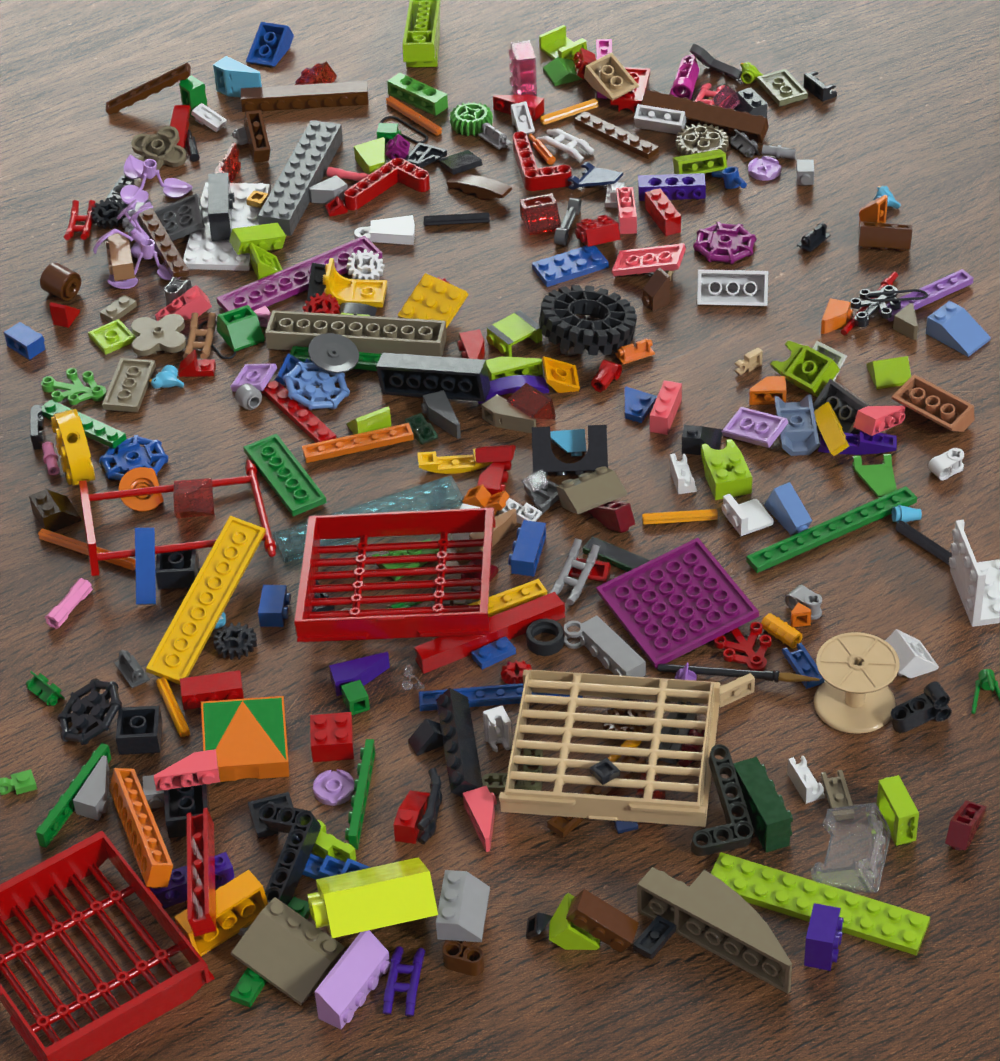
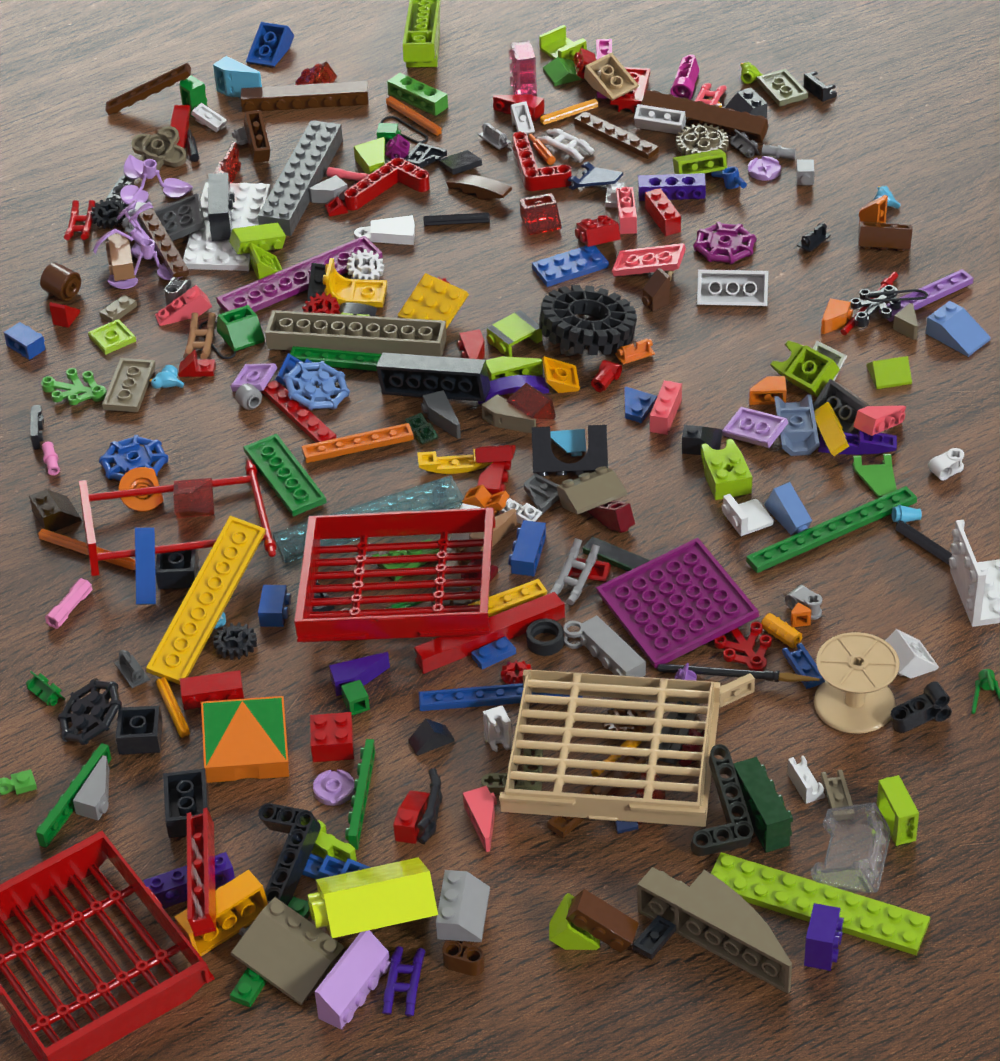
(72, 447): yellow brick -> none
(93, 429): plate -> none
(140, 828): orange brick -> none
(154, 798): light grey brick -> none
(158, 335): plant -> none
(192, 770): coral slope -> none
(257, 199): pearl gold plate -> none
(263, 316): bright pink slope -> none
(281, 799): black plate -> none
(333, 353): dark grey piece -> none
(372, 421): lime slope -> none
(407, 685): clear piece -> none
(459, 742): black brick -> none
(470, 117): bright green gear -> none
(536, 480): clear slope -> none
(536, 924): black slope -> none
(561, 233): dark grey piece -> none
(604, 771): black tile -> none
(679, 516): light orange axle -> none
(682, 475): white hinge -> none
(707, 60): dark grey beam -> none
(726, 98): clear pink brick -> none
(751, 361): tan plate -> none
(935, 404): nougat slope -> none
(964, 825): dark red slope -> none

